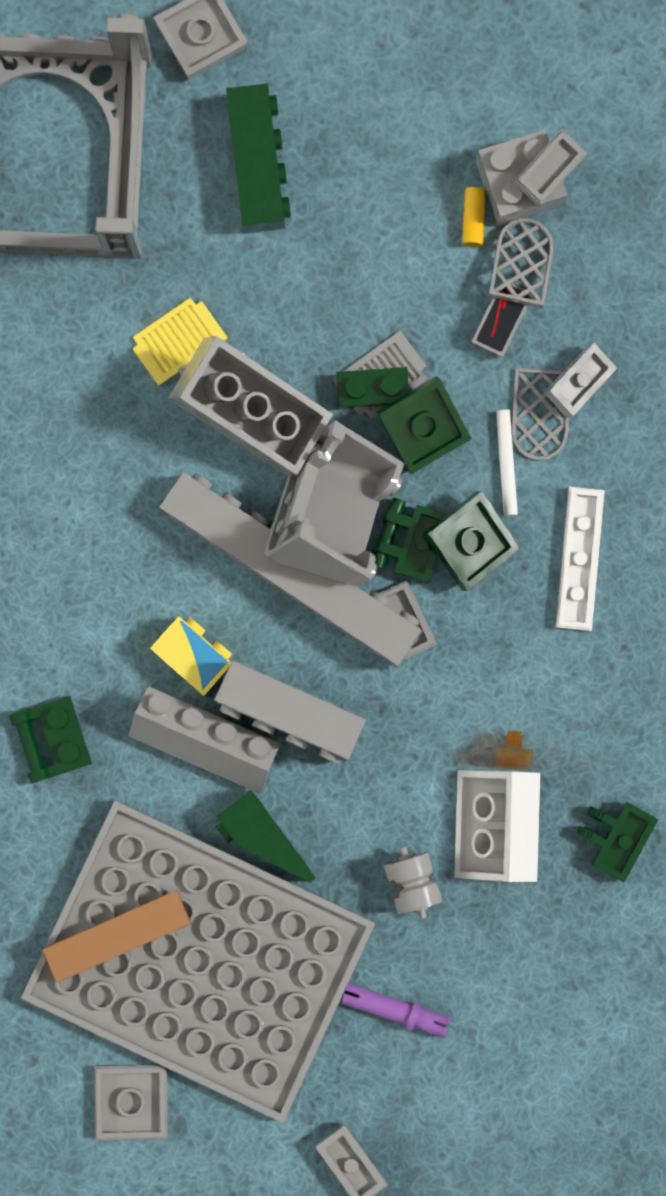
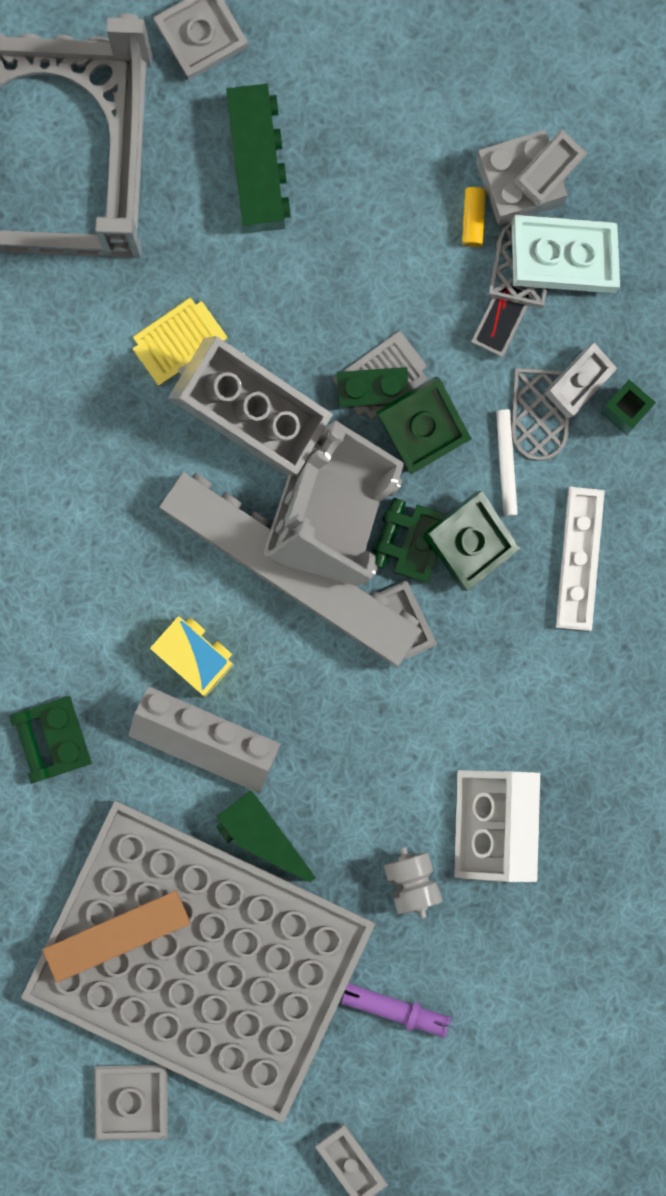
(290, 711): light grey brick -> none
(513, 755): clear orange tile -> none
(565, 254): none -> light aqua plate
(624, 840): dark green hinge -> none
(627, 407): none -> dark green brick

